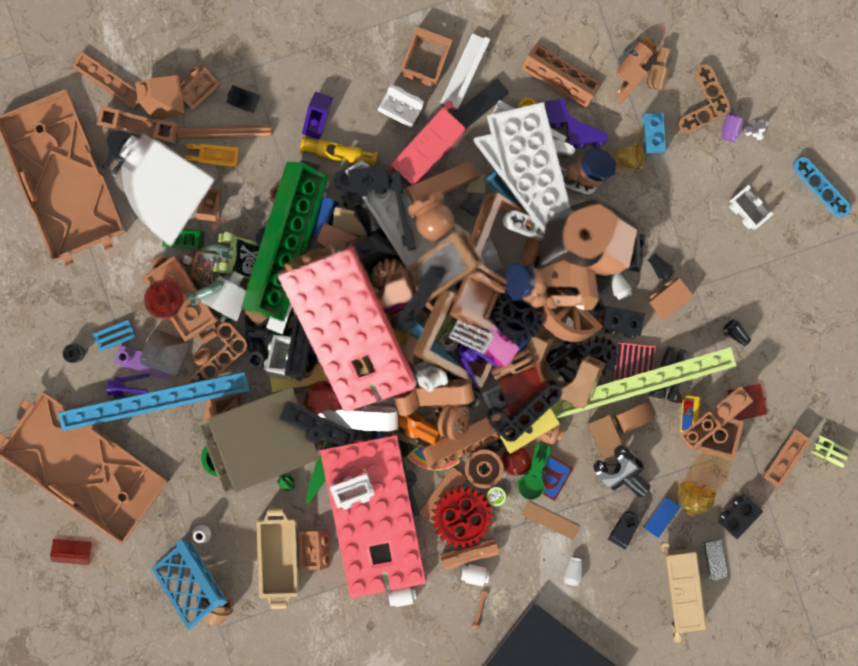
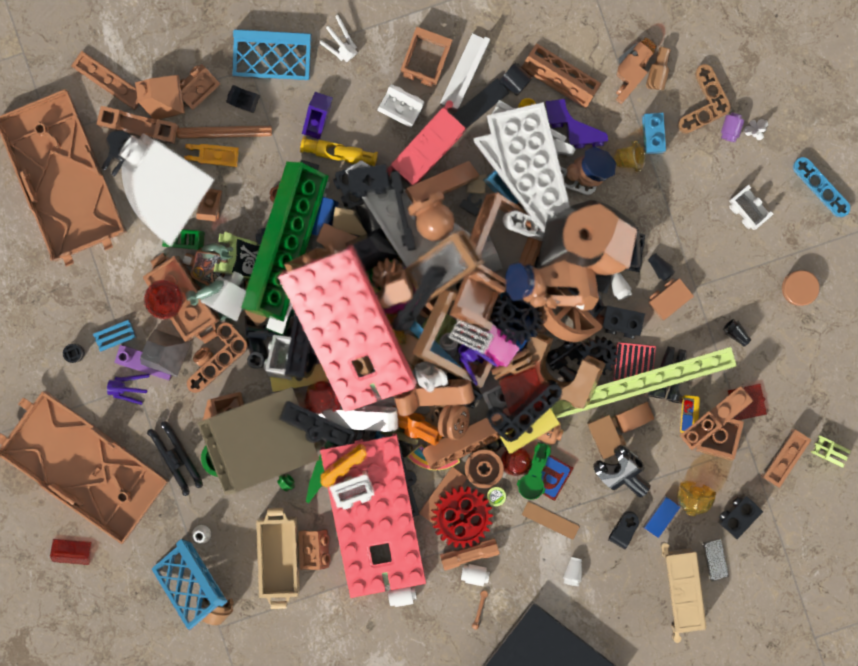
(153, 401): dark azure plate -> none
(176, 457): none -> black piece
(271, 37): none -> dark azure fence
(343, 465): none -> light orange hinge
(347, 51): none -> white plant
(516, 79): none -> black piece
(800, 287): none -> nougat head

